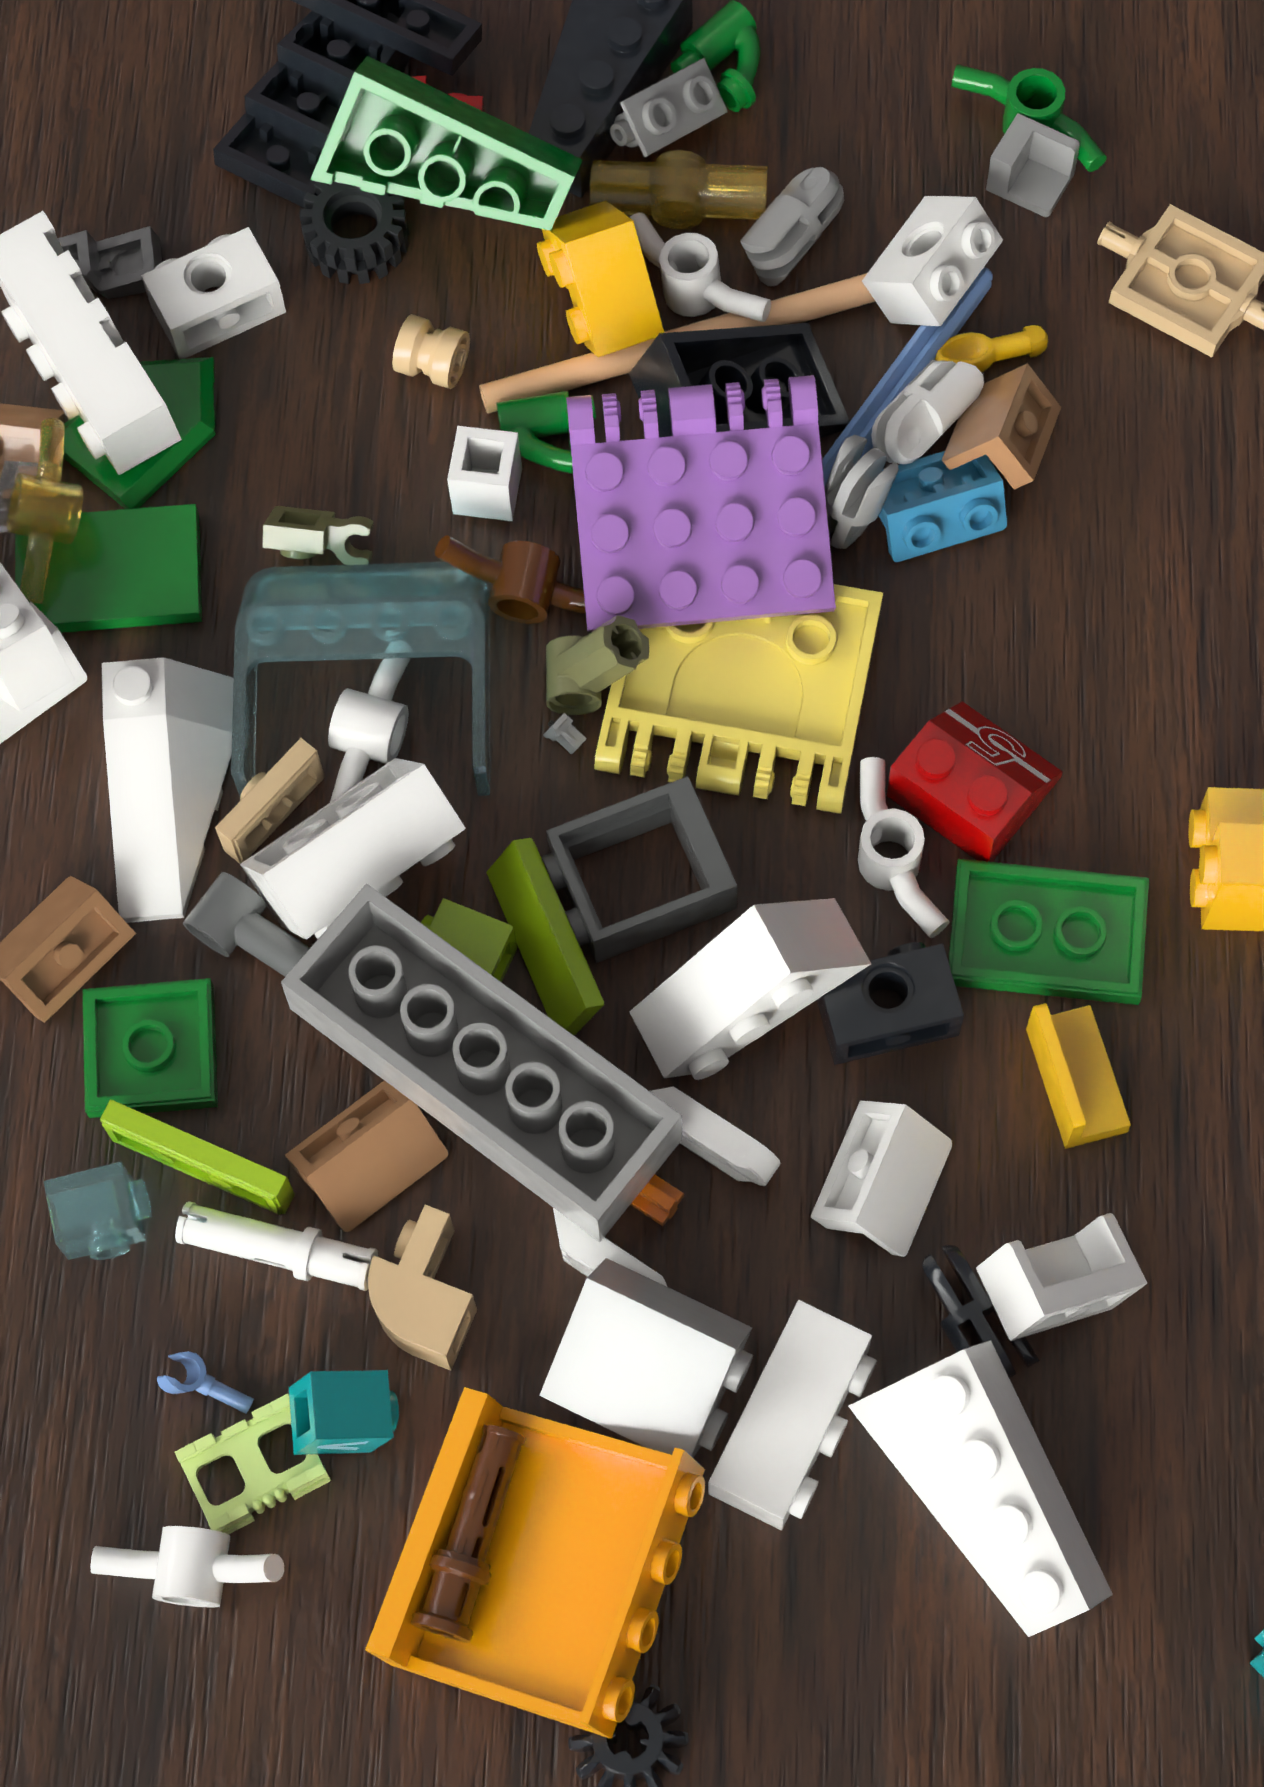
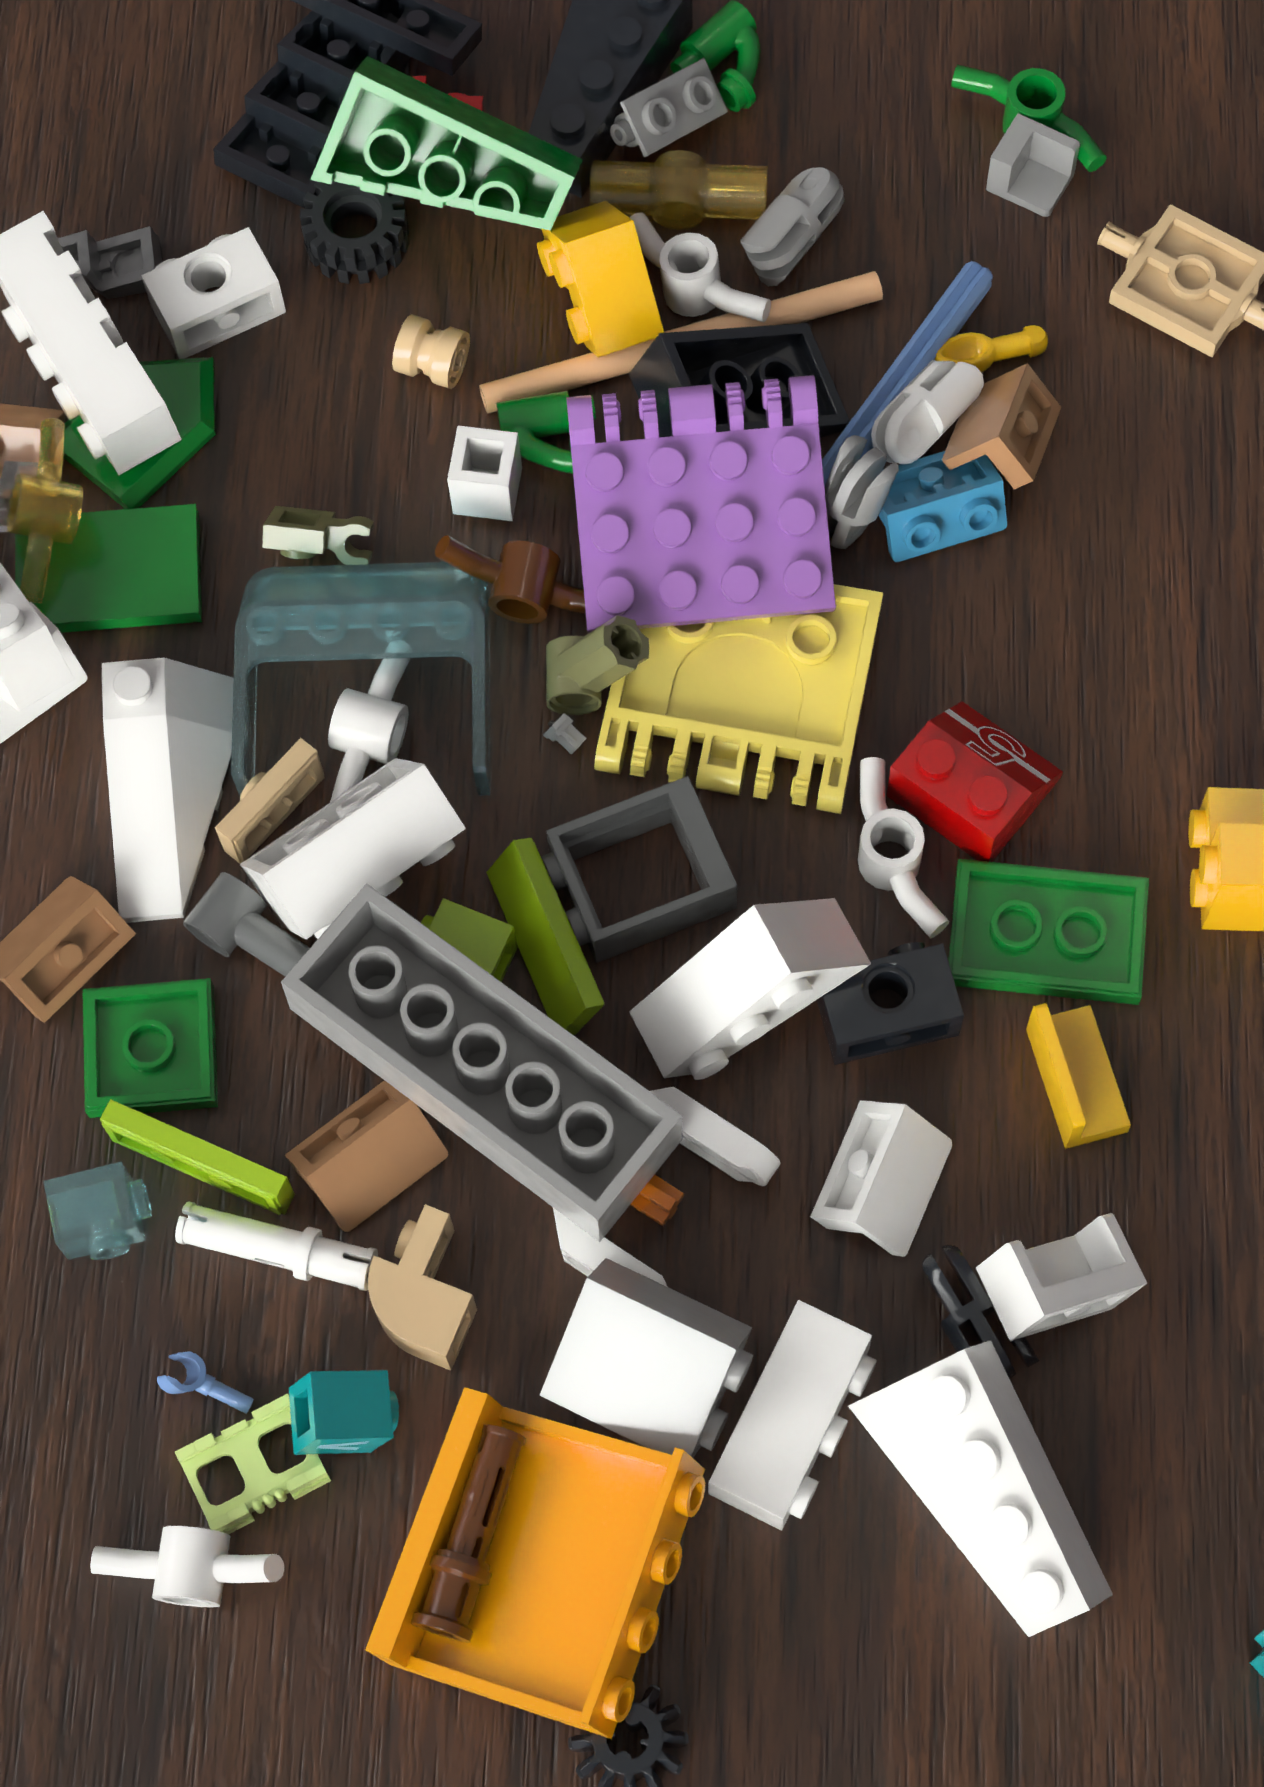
(932, 260): white brick -> none

